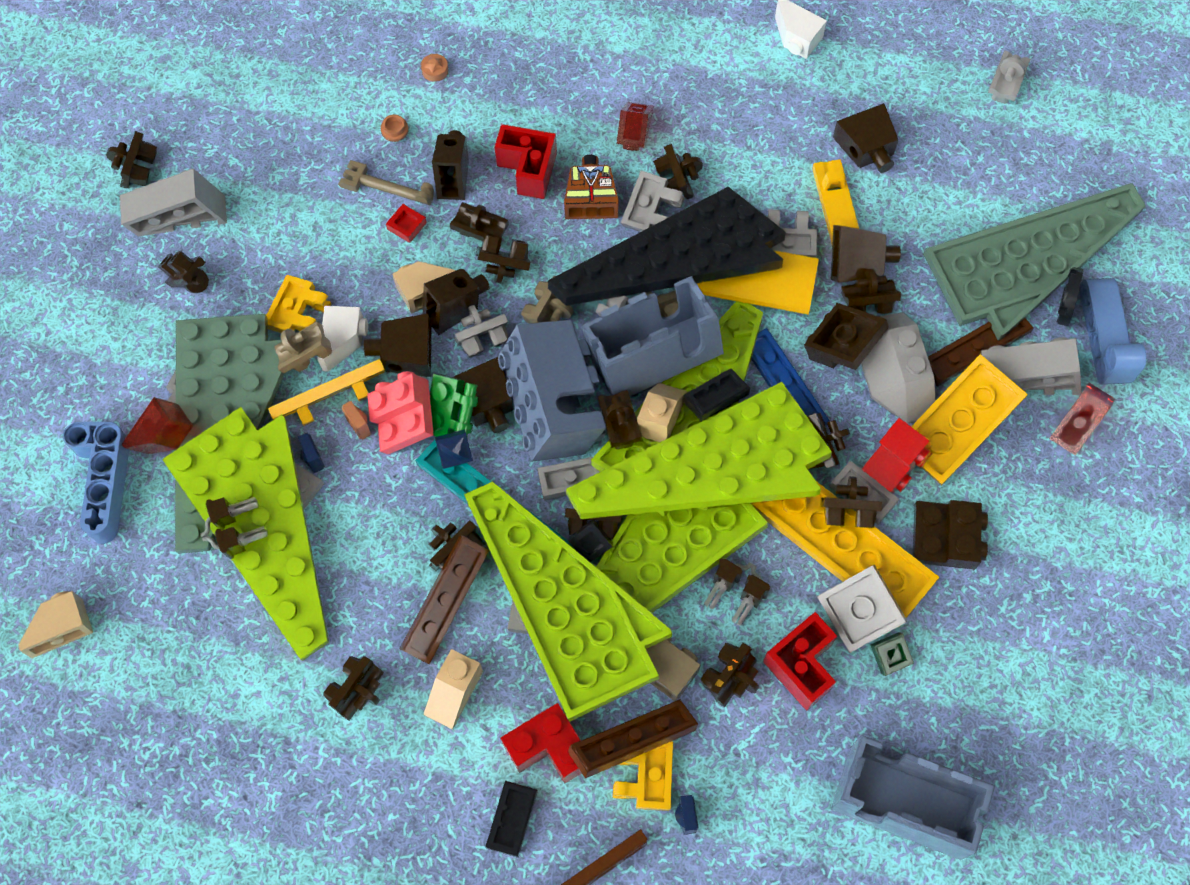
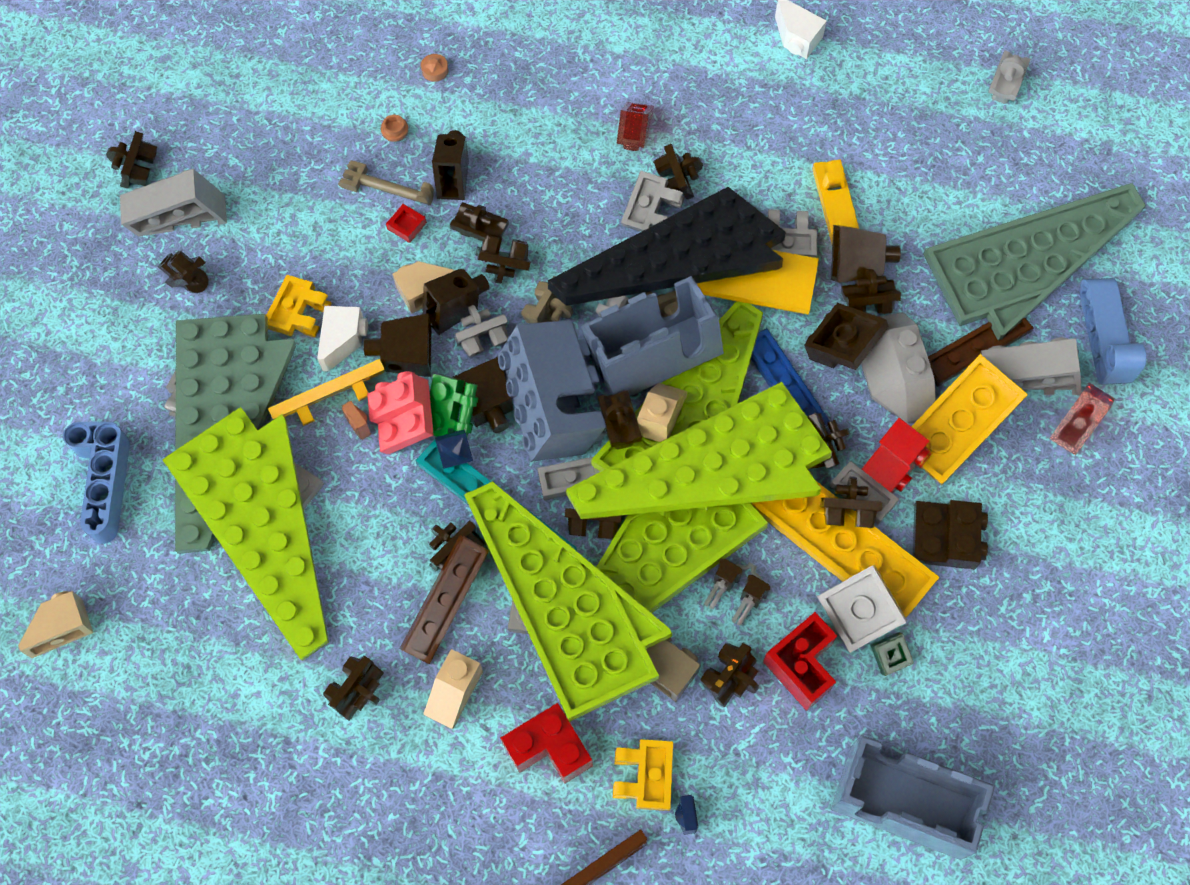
(159, 428): clear red slope -> none
(222, 514): piece -> none
(300, 347): dark tan hips -> none
(309, 453): dark blue tile -> none
(511, 819): black plate -> none
(530, 154): red brick -> none
(590, 541): black plate -> none
(591, 191): torso -> none
(632, 738): reddish brown tile -> none
(716, 394): black plate -> none
(868, 137): dark brown torso -> none
(1069, 296): black tile -> none

